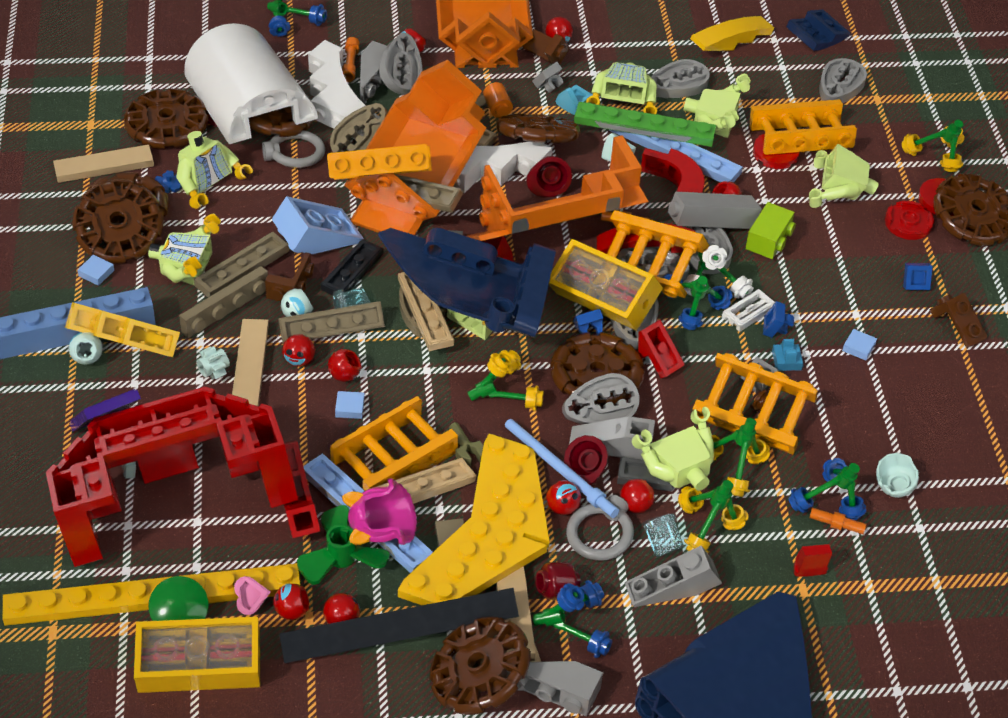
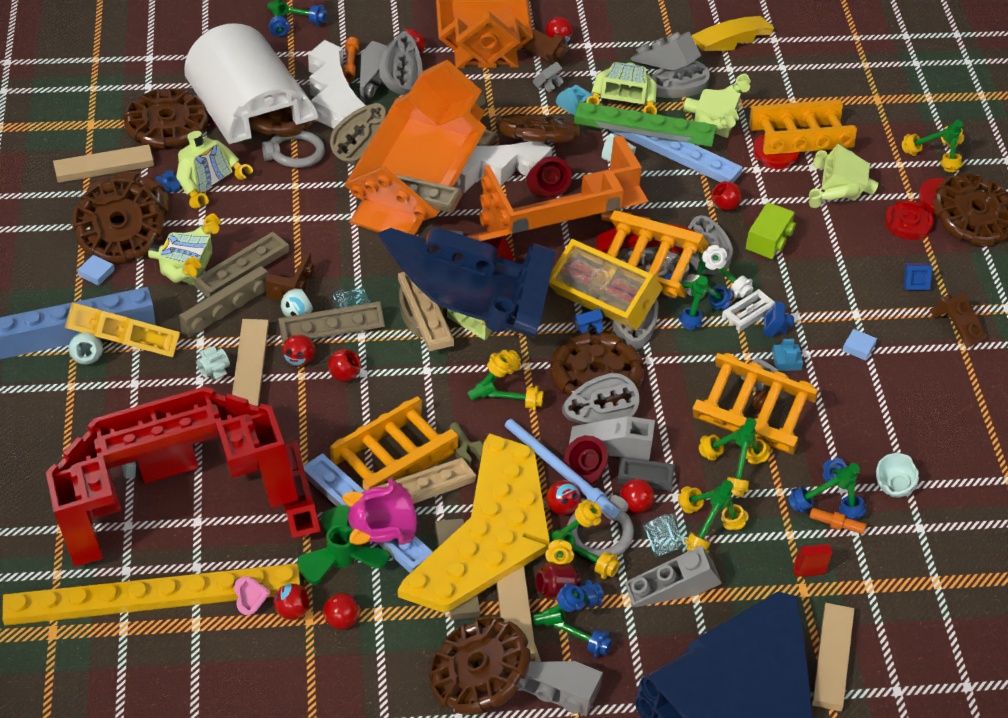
(103, 408): dark purple tile -> none
(178, 600): green dish -> none
(197, 654): brick -> none
(314, 226): light blue slope -> none
(349, 405): light blue tile -> none
(352, 267): black tile -> none
(379, 161): light orange fence -> none
(396, 625): black tile -> none
(497, 99): orange brick -> none
(563, 541): none -> yellow plant
(657, 344): red slope -> none
(669, 53): none -> light grey slope
(675, 167): red arch -> none
(681, 456): yellowish green torso -> none
(714, 210): light grey brick -> none
(818, 30): dark blue slope -> none
(830, 85): light grey piece -> none
(833, 657): none -> tan tile

